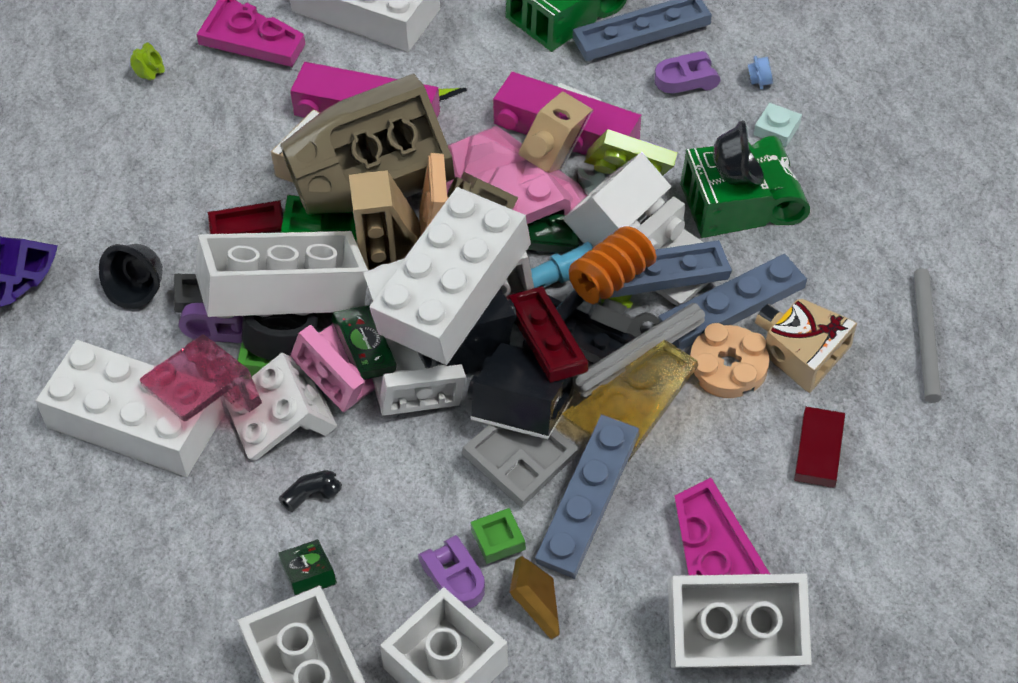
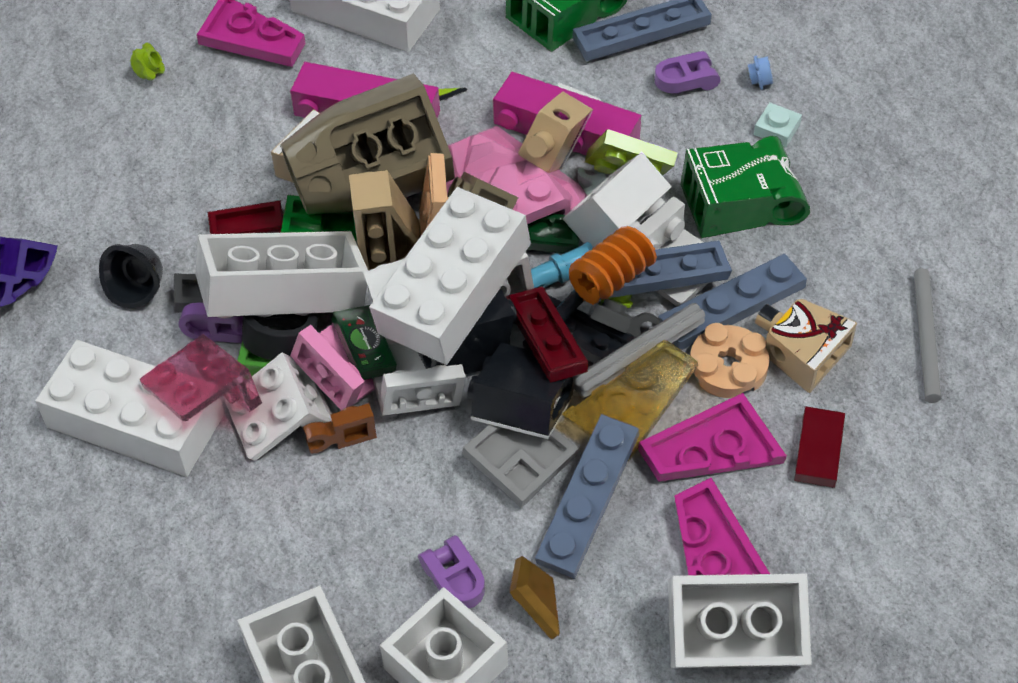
(307, 567): dark green tile -> none
(308, 484): black arm -> none
(345, 429): none -> dark orange plate
(498, 535): bright green plate -> none
(712, 442): none -> dark pink wing
(734, 159): black helmet -> none

